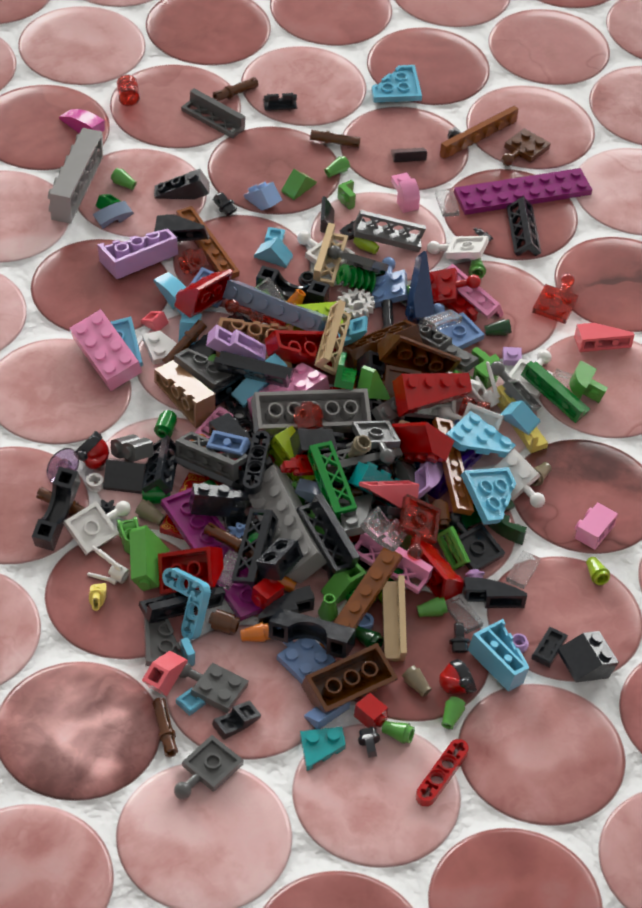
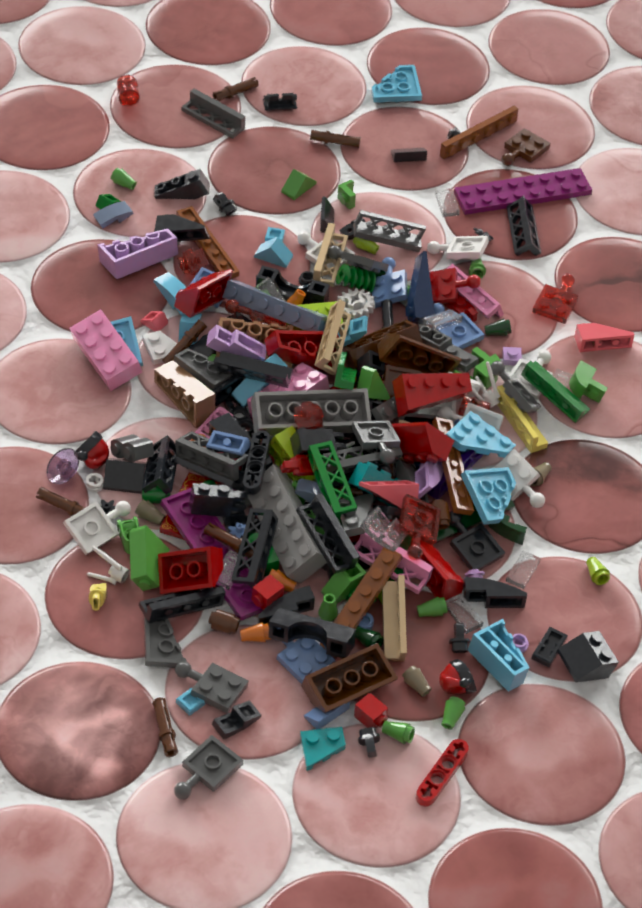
(51, 524): black arch -> none
(76, 175): light grey brick -> none
(81, 119): dark pink slope -> none
(164, 672): coral slope -> none
(165, 424): green brick -> none
(187, 651): medium azure tile -> none
(189, 629): medium azure beam -> none
(263, 195): light blue slope -> none
(279, 559): black brick -> none
(338, 166): bright green cone -> none
(360, 446): dark tan cone -> none
(408, 192): bright pink brick -> none
(455, 547): bright green tile -> none
(520, 416): medium azure slope -> none
(595, 525): bright pink brick -> none

